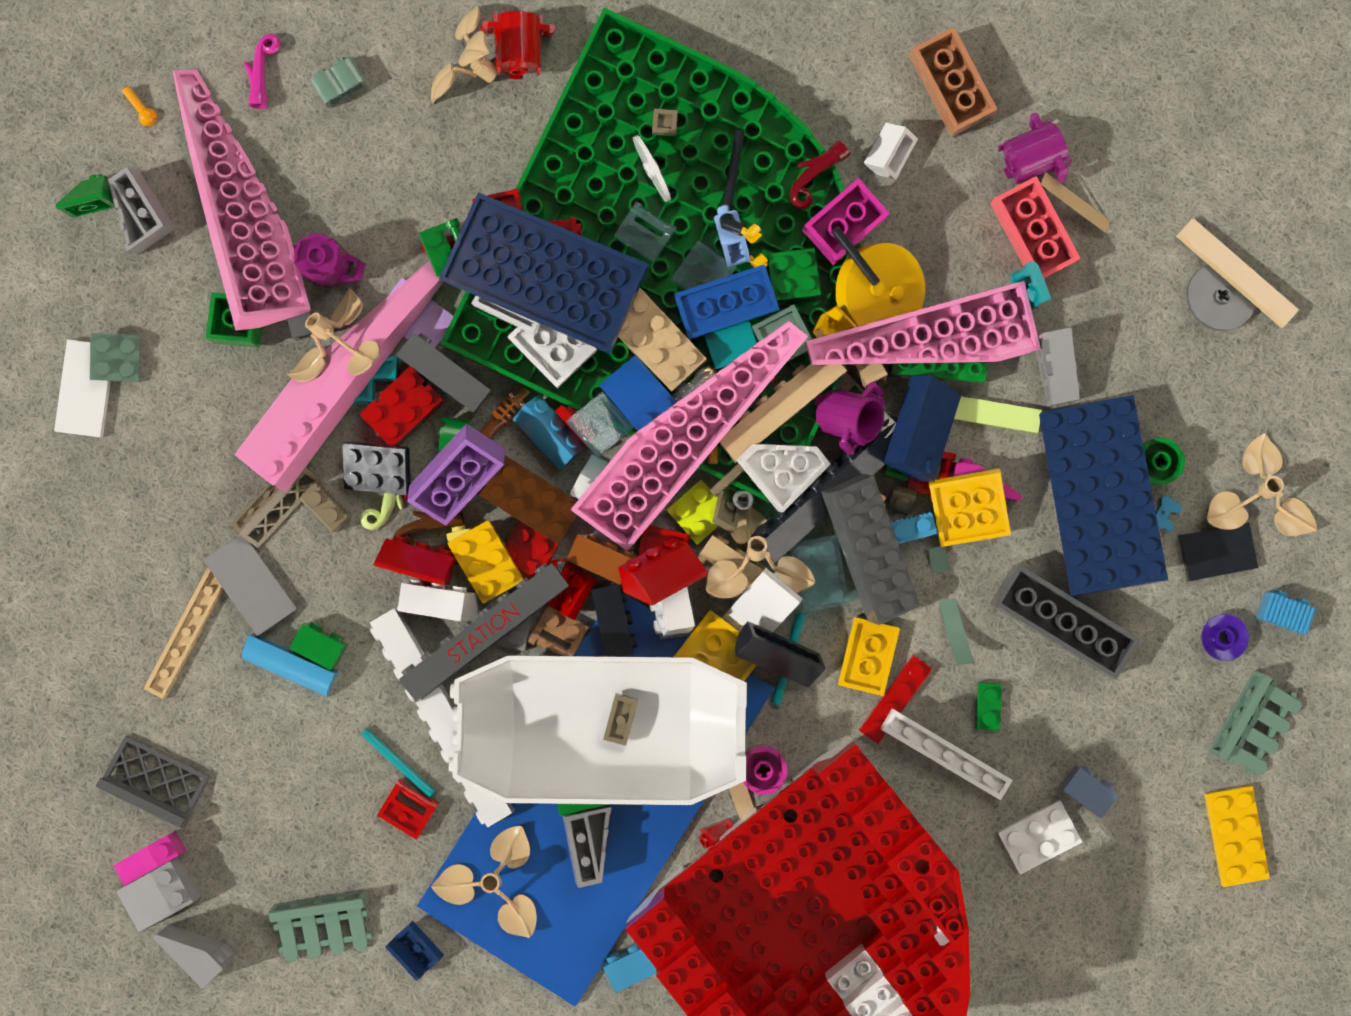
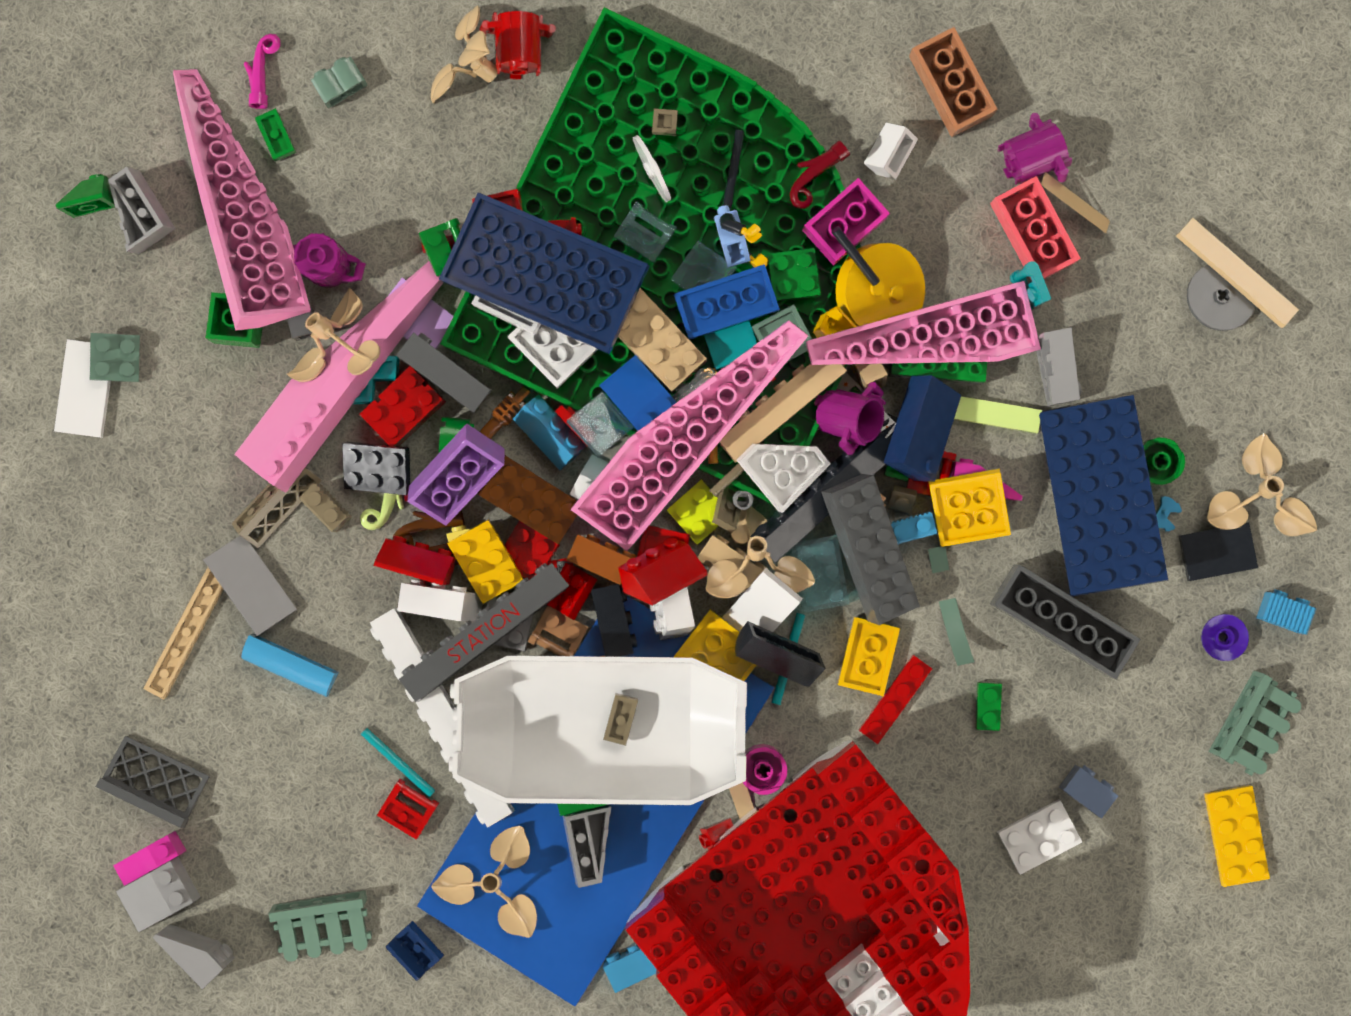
(146, 115): light orange bar -> none
(275, 135): none -> green plate
(318, 645): green brick -> none
(946, 754): white plate -> none

